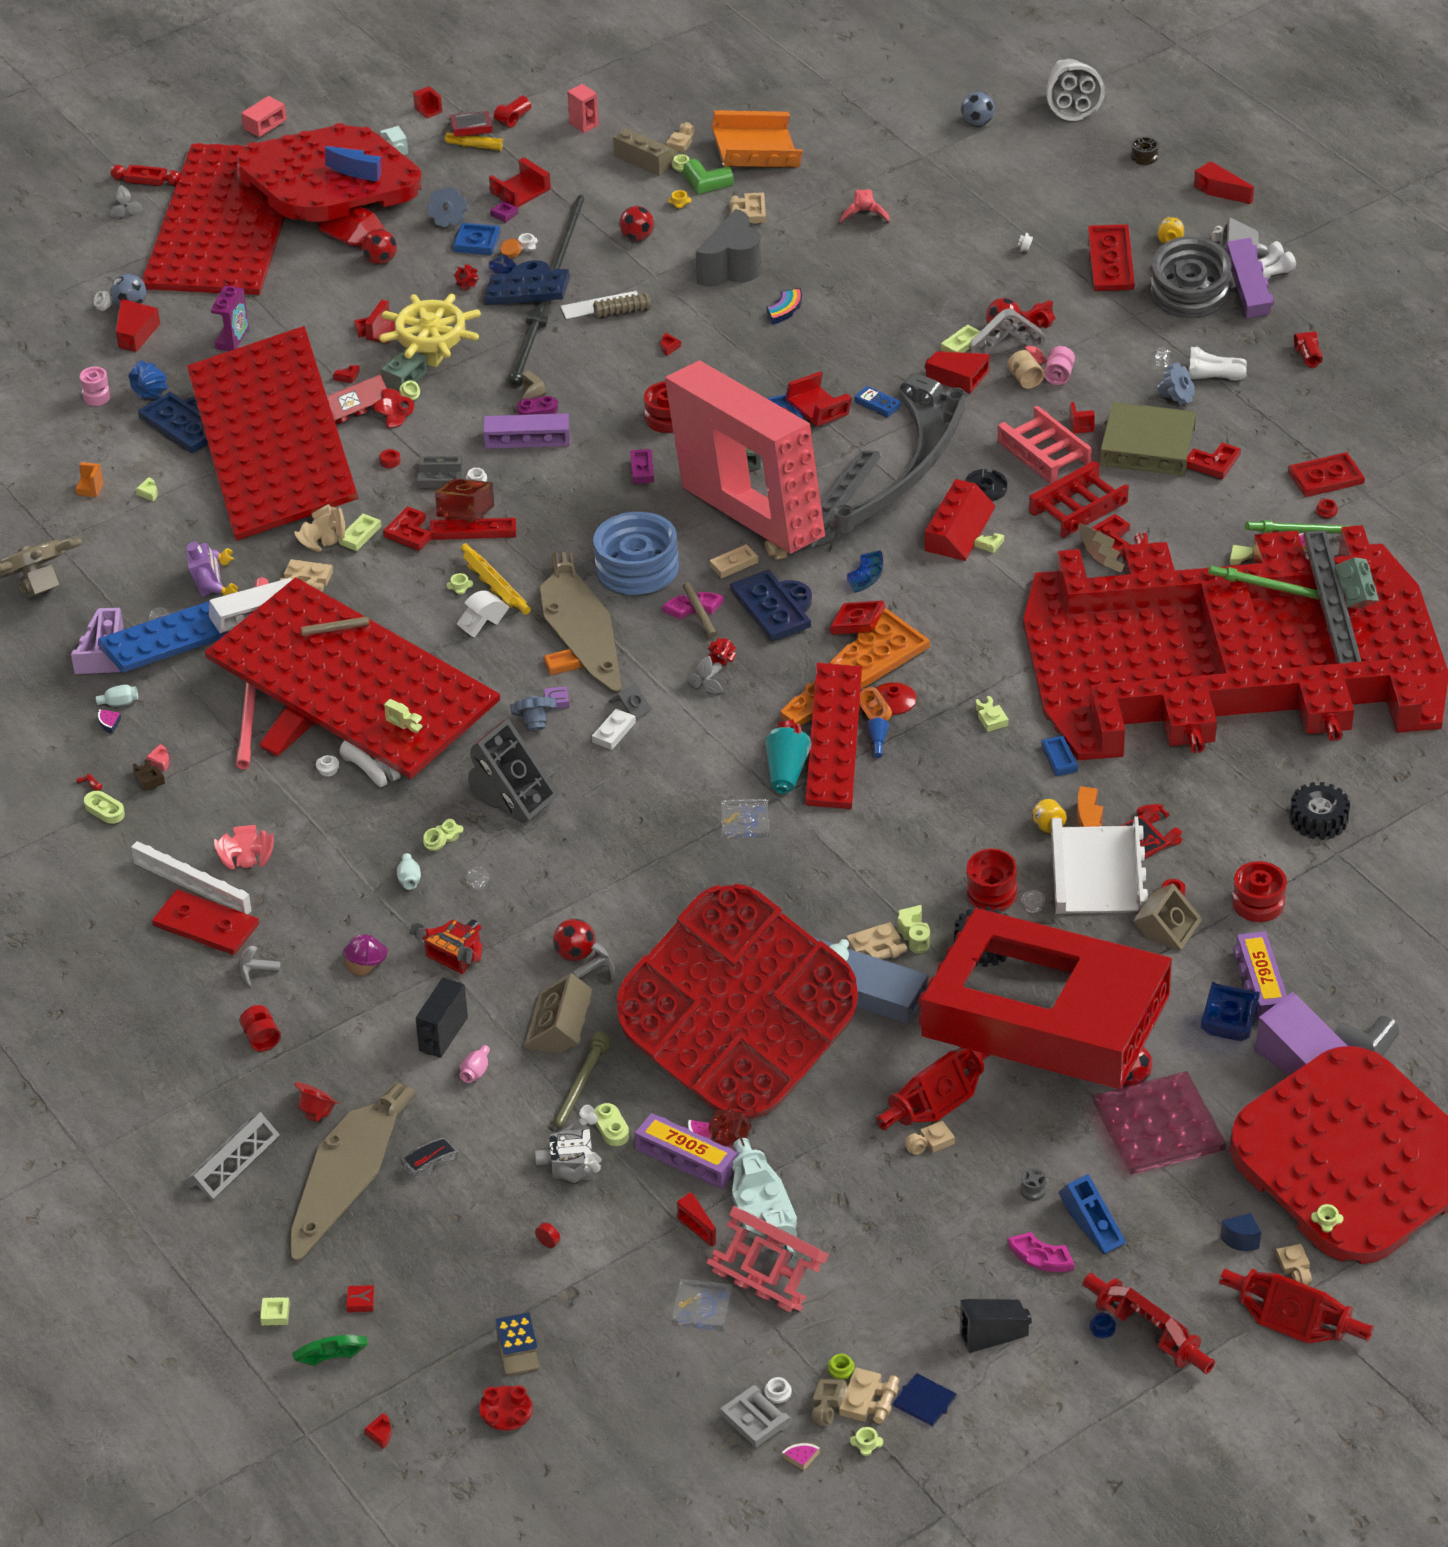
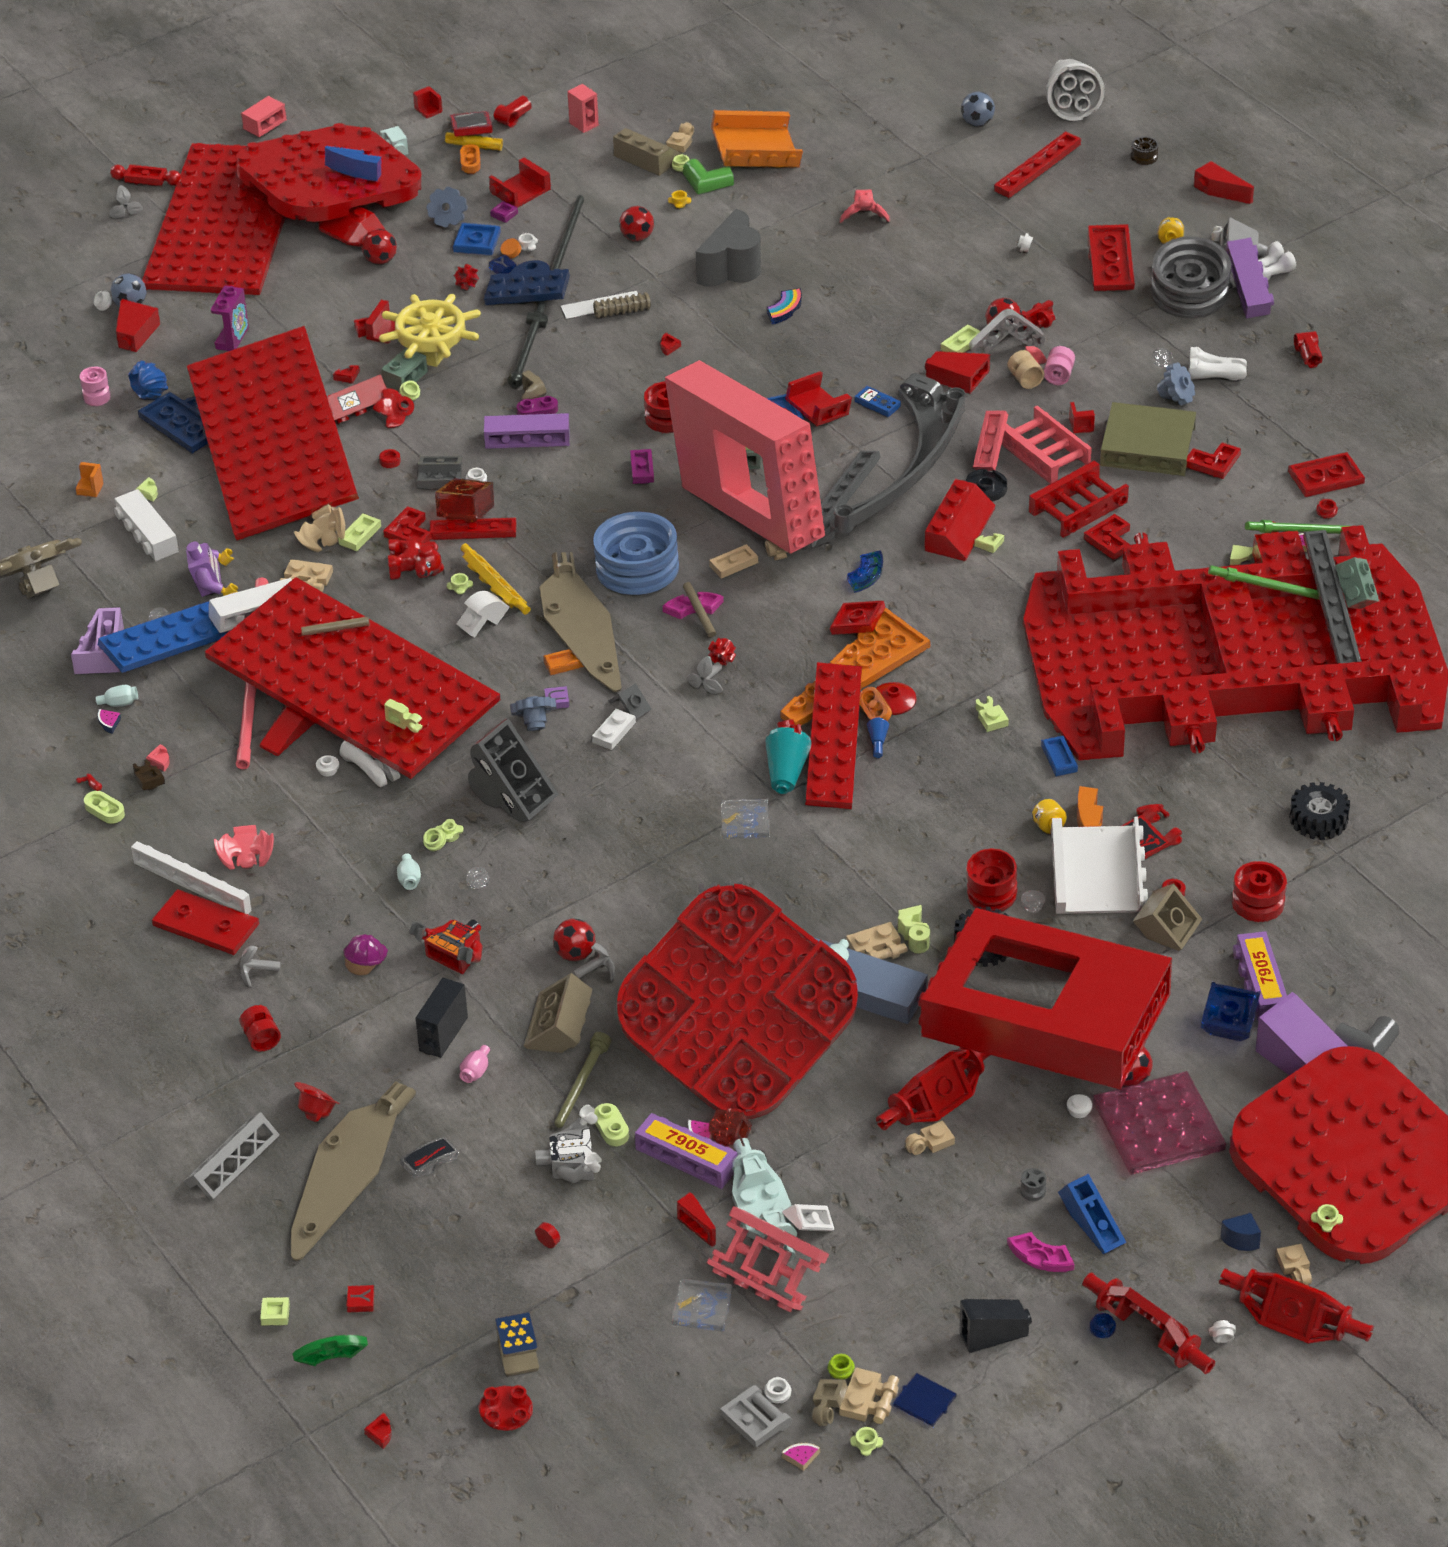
(146, 525): none -> white brick
(414, 555): none -> red animal
(470, 158): none -> orange plate
(754, 206): tan plate -> none
(774, 603): dark blue plate -> none
(810, 1217): none -> white slope
(990, 440): none -> coral plate
(1037, 164): none -> red plate
(1079, 1105): none -> white plate
(1100, 548): dark tan slope -> none
(1222, 1331): none -> white plate

